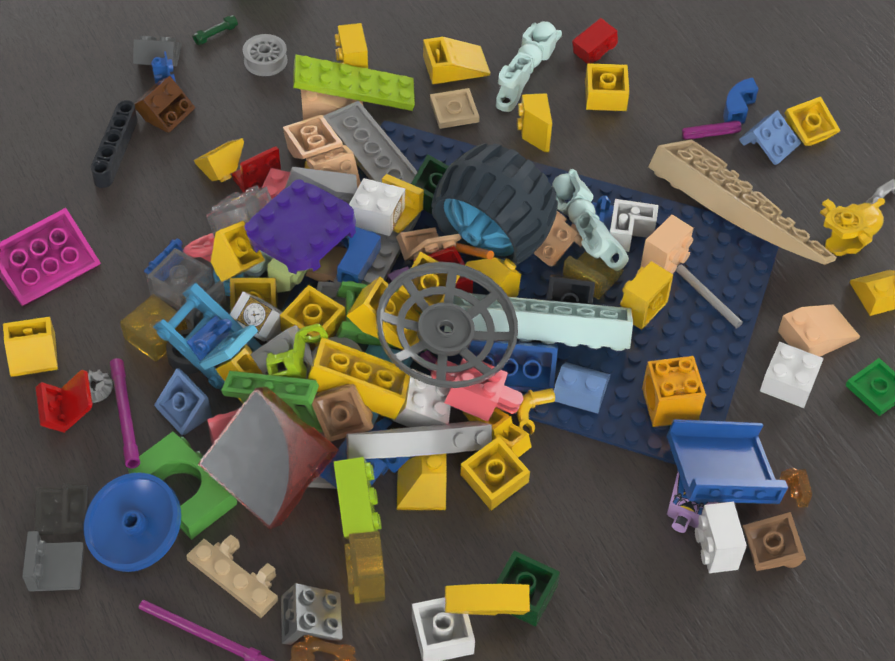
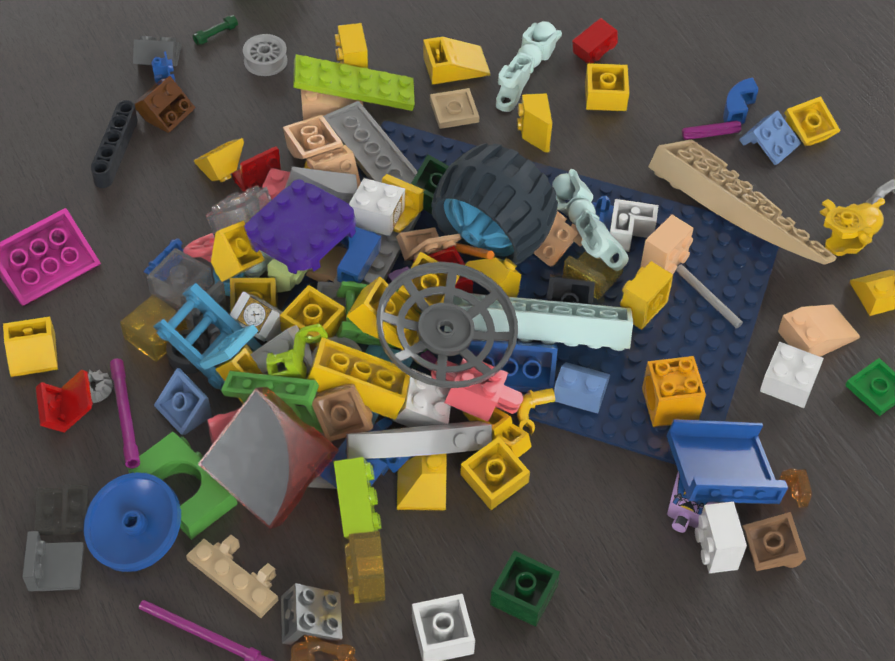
(209, 336): blue hinge -> none
(487, 599): yellow slope -> none

